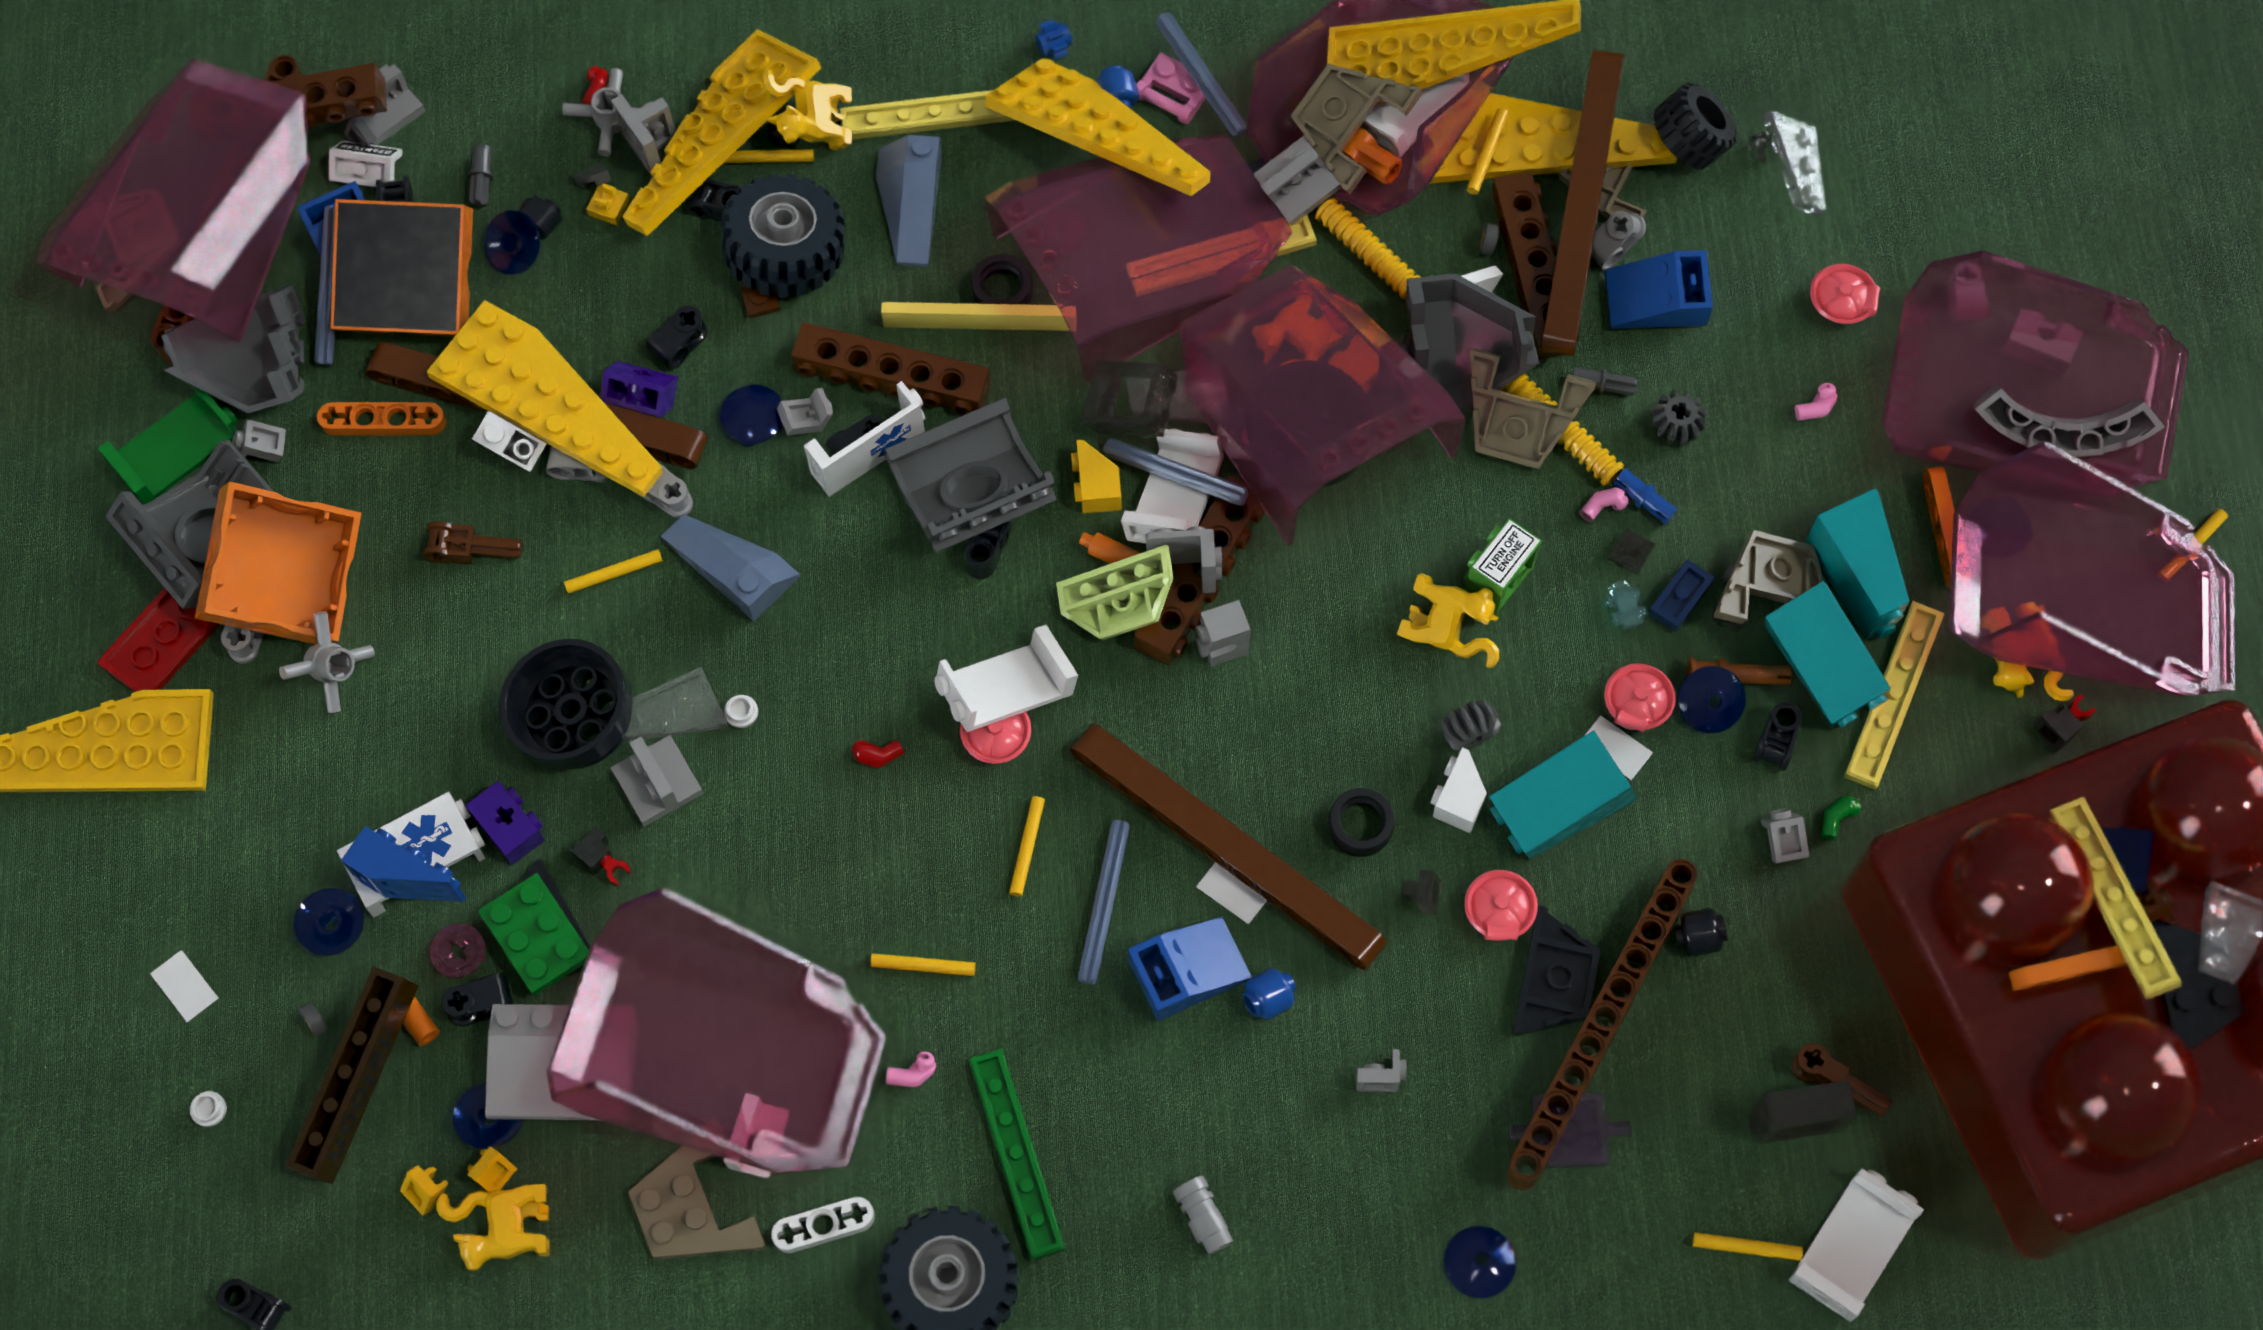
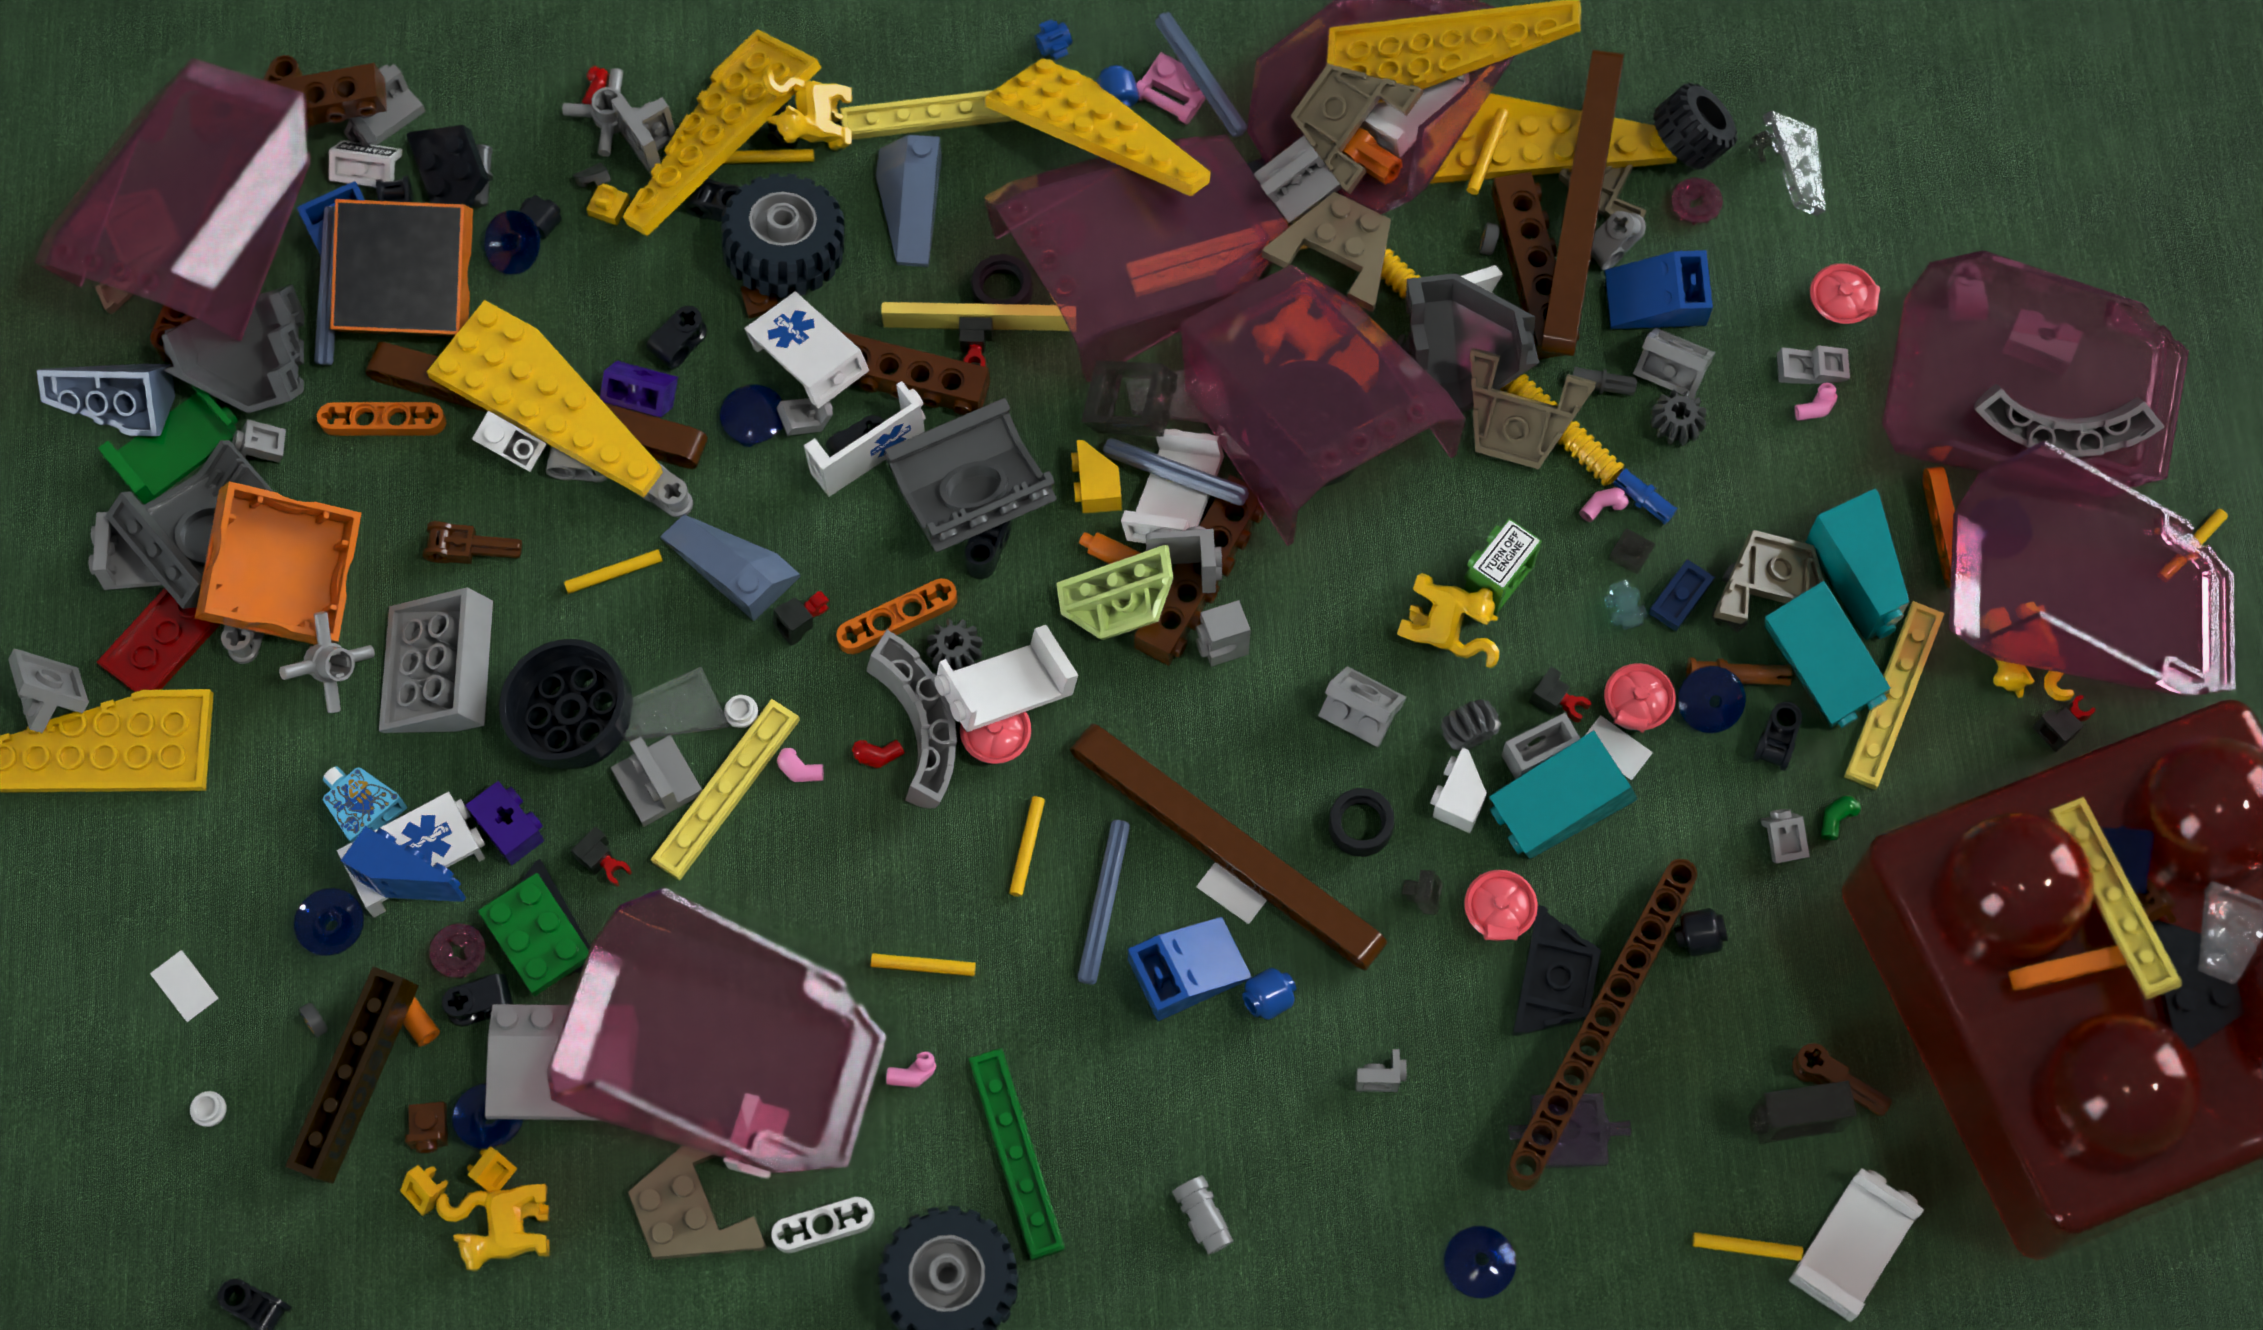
(44, 686): none -> light grey bracket
(115, 561): none -> light grey bracket
(123, 396): none -> sand blue wedge
(360, 801): none -> torso
(427, 1127): none -> reddish brown bracket
(436, 663): none -> light grey slope
(449, 164): none -> black wing
(725, 789): none -> light yellow tile
(795, 619): none -> pearl dark grey piece
(796, 770): none -> bright pink arm
(808, 348): none -> white panel
(894, 611): none -> orange beam
(934, 726): none -> light grey brick
(947, 638): none -> dark grey gear
(972, 338): none -> pearl dark grey piece
(1344, 233): none -> dark tan wing
(1361, 705): none -> light grey bracket
(1553, 692): none -> pearl dark grey piece
(1554, 736): none -> light grey brick
(1673, 362): none -> light grey bracket
(1694, 189): none -> clear pink gear
(1813, 367): none -> light grey slope

